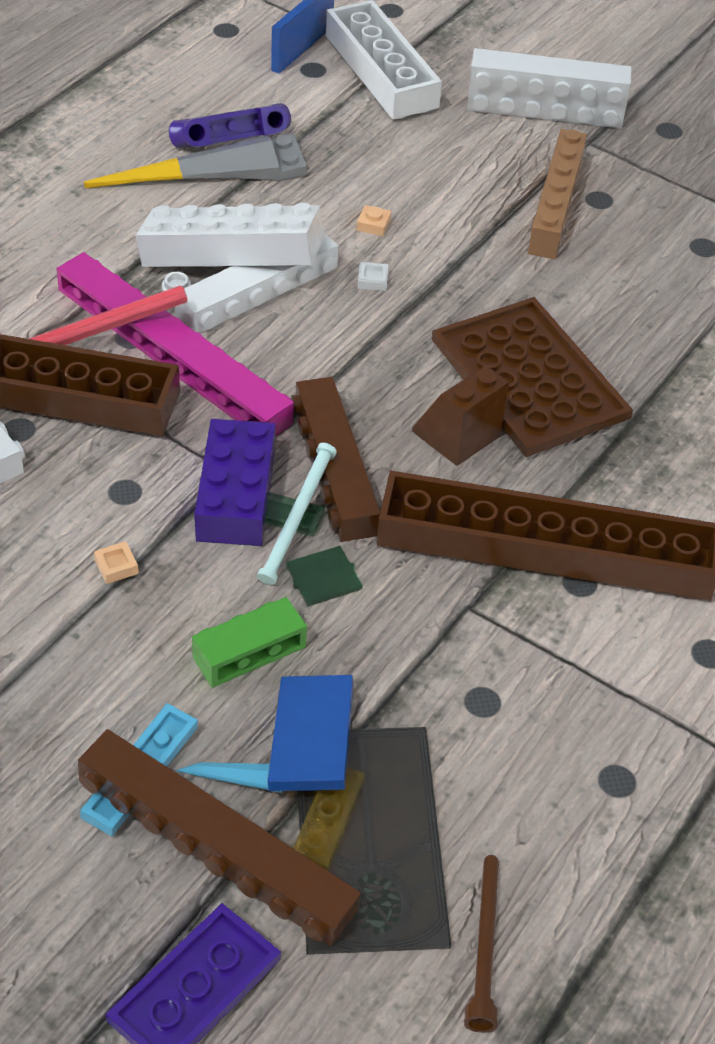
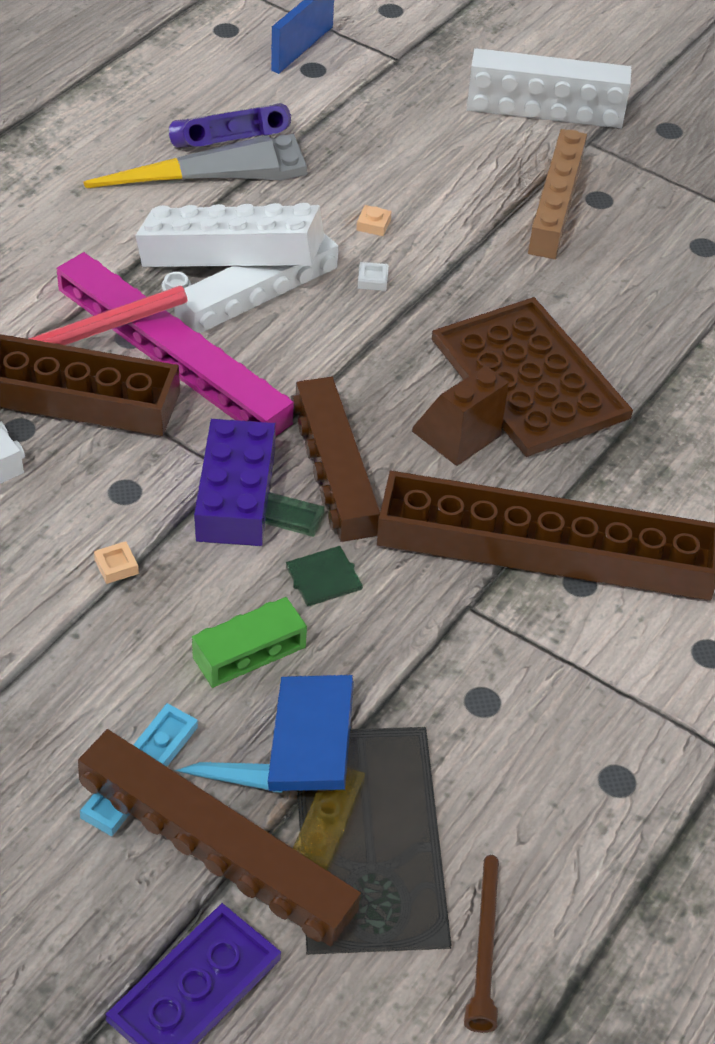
(268, 573): light aqua bar -> none
(383, 59): white brick -> none

